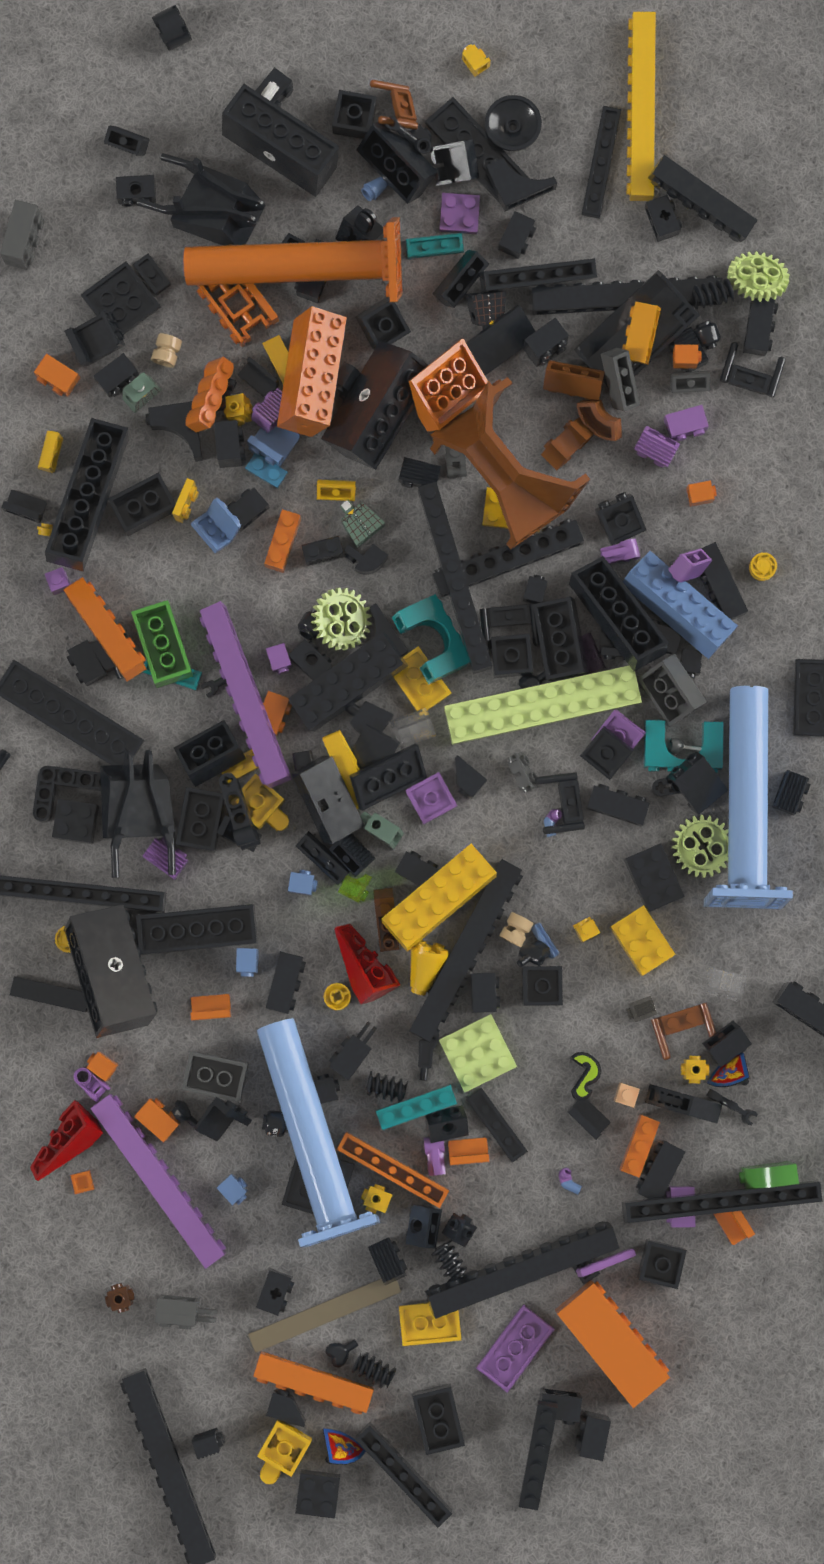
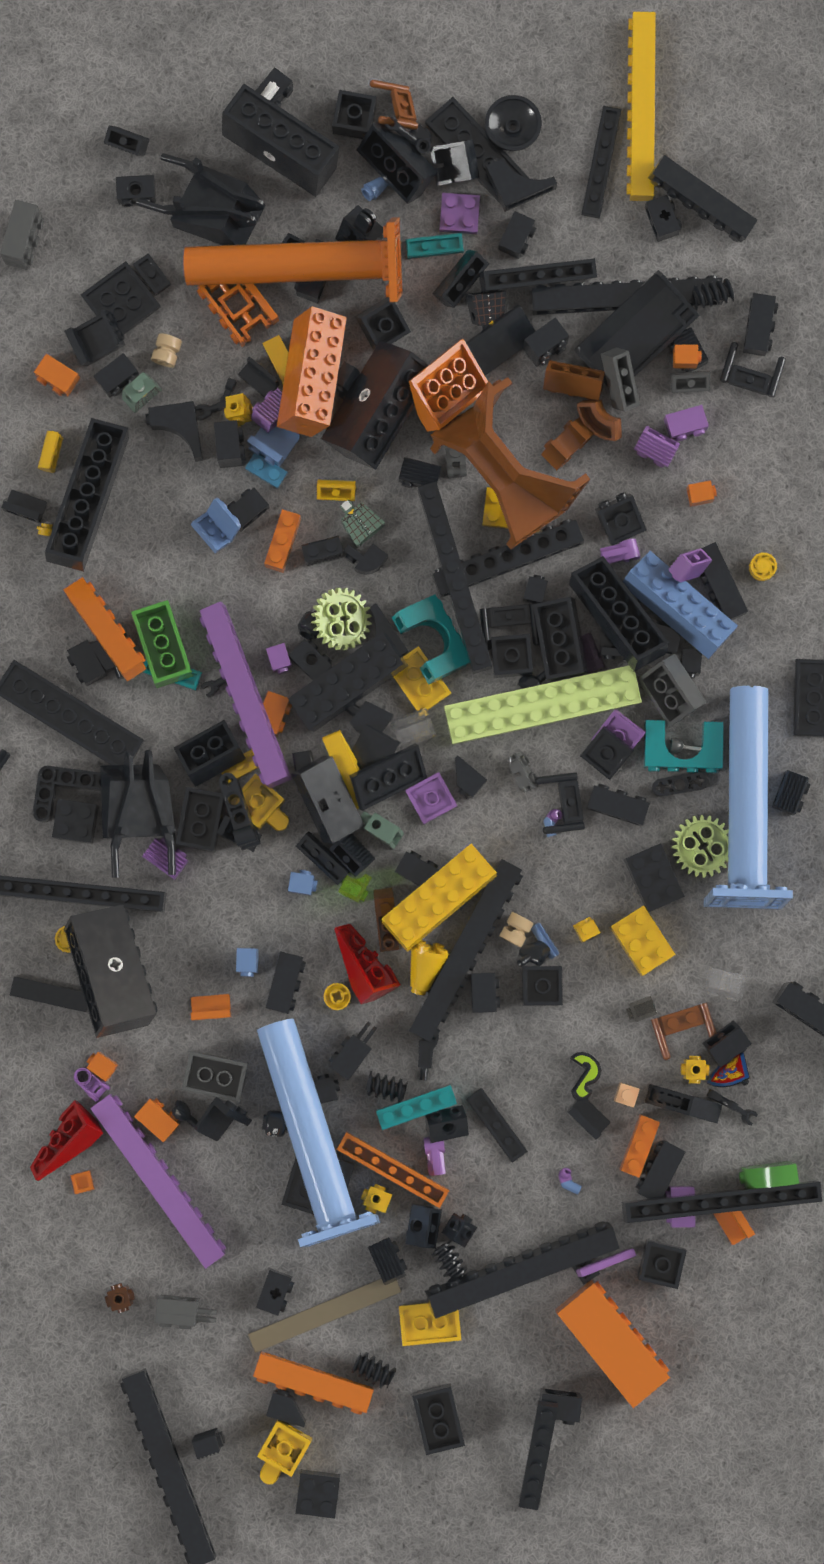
(57, 580): medium lavender brick -> none
(142, 504): black brick -> none
(172, 28): black brick -> none
(188, 494): yellow plate -> none
(197, 929): black brick -> none
(209, 394): orange brick -> none
(233, 1189): medium blue brick -> none
(339, 1352): black rock -> none
(341, 1448): shield -> none
(403, 1474): black brick -> none
(468, 1151): orange panel -> none
(475, 59): yellow brick -> none
(477, 1053): yellowish green plate -> none
(515, 1348): medium lavender tile -> none
(593, 1435): black brick -> none
(641, 331): light orange brick -> none
(697, 782): black panel -> none
(707, 334): black head -> none
(758, 276): yellowish green gear -> none

